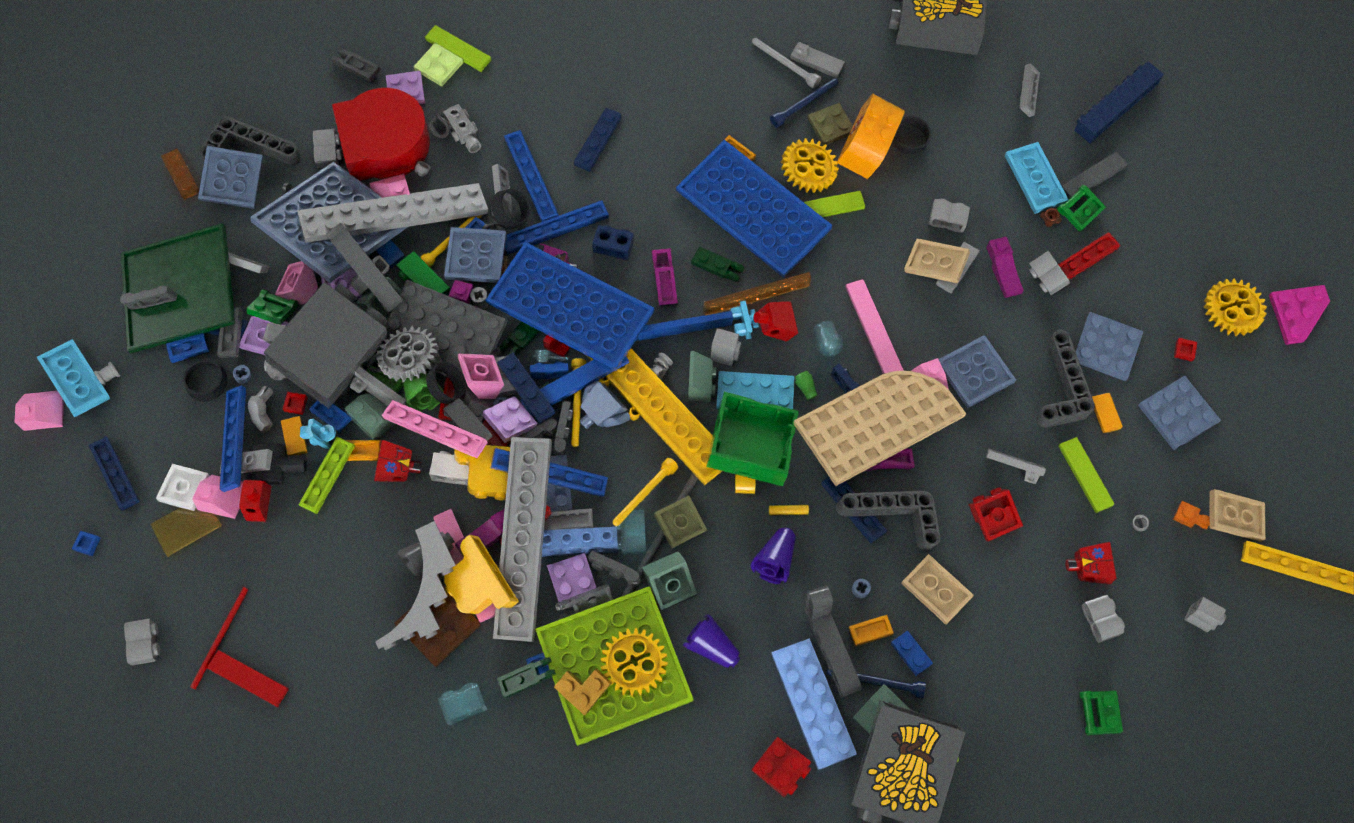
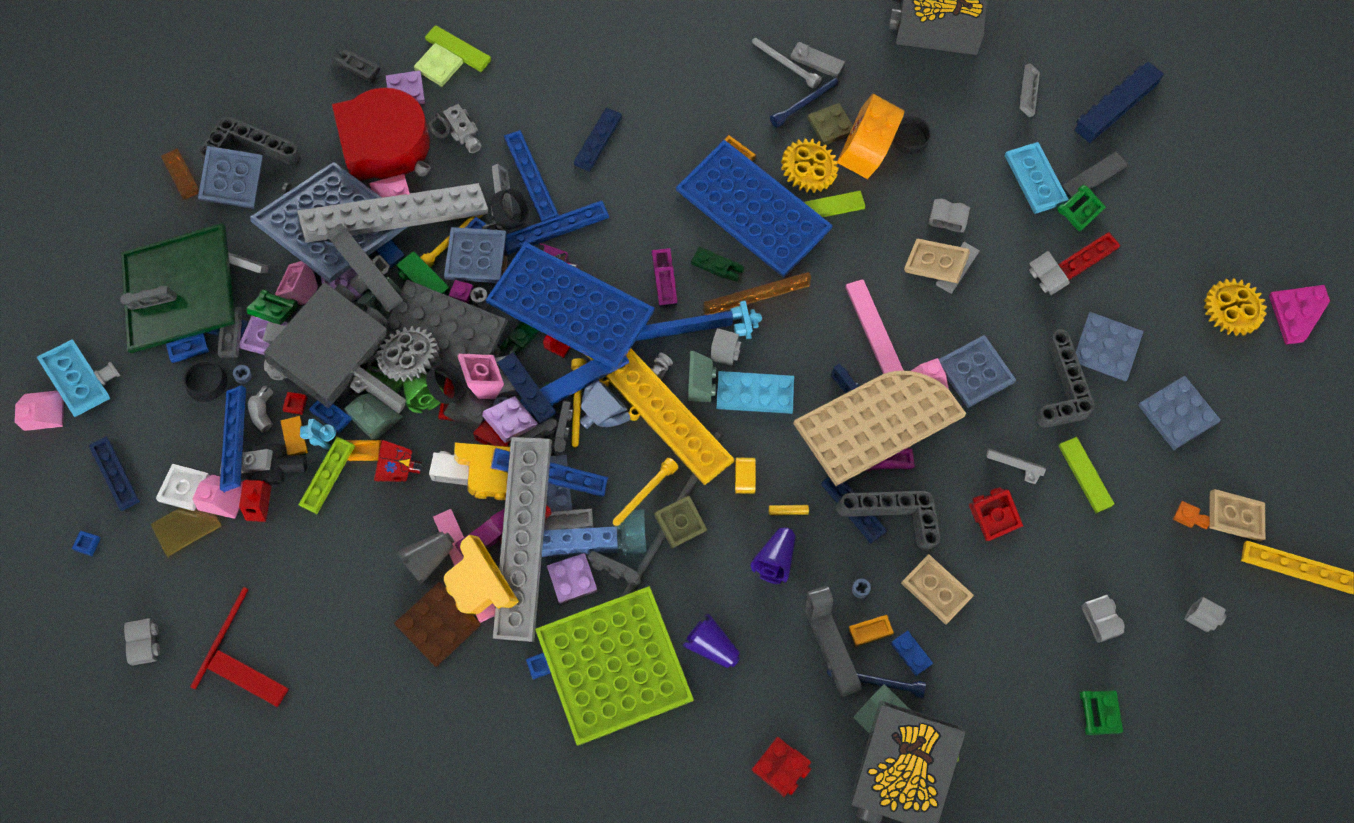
(326, 147): light grey brick -> none
(420, 617): light grey arch -> none
(435, 429): bright pink tile -> none
(462, 703): clear light blue brick -> none
(466, 420): dark grey tile -> none
(524, 677): dark green hinge -> none
(544, 355): clear light blue plate -> none
(548, 371): blue plate -> none
(584, 694): pearl gold plate -> none
(585, 601): dark grey hinge -> none
(611, 246): dark blue brick -> none
(643, 678): yellow gear -> none
(669, 580): sand green slope -> none
(752, 439): green tile -> none
(777, 320): red torso -> none
(806, 384): bright green cone -> none
(813, 704): light blue plate -> none
(828, 339): clear light blue piece -> none
(1004, 266): magenta slope -> none
(1051, 212): copper plate -> none
(1093, 564): red torso -> none
(1106, 413): light orange tile -> none
(1144, 521): light grey hinge -> none
(1185, 349): red plate -> none

